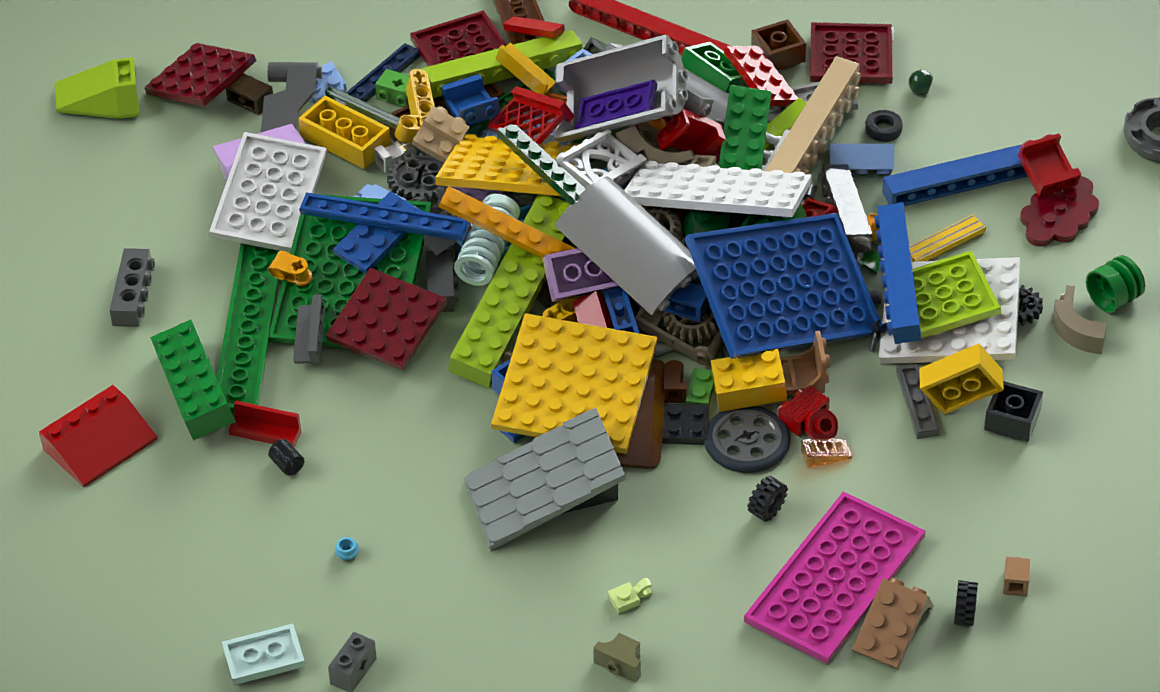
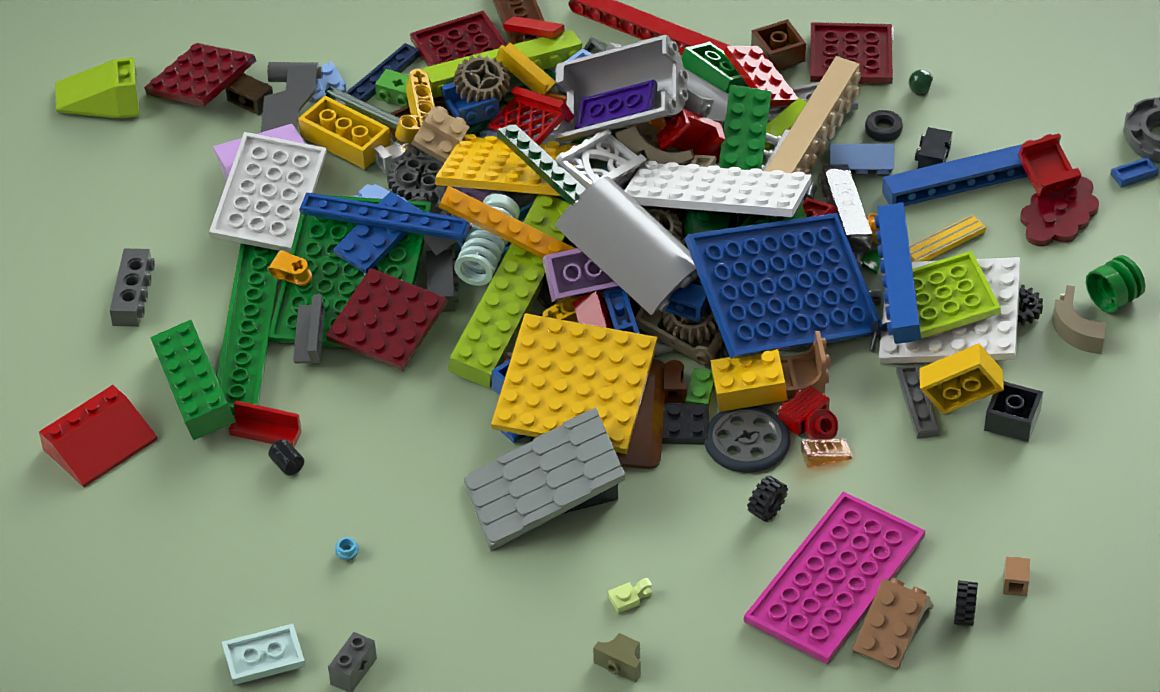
(471, 73): none -> dark tan gear
(934, 147): none -> black brick
(1134, 172): none -> blue tile

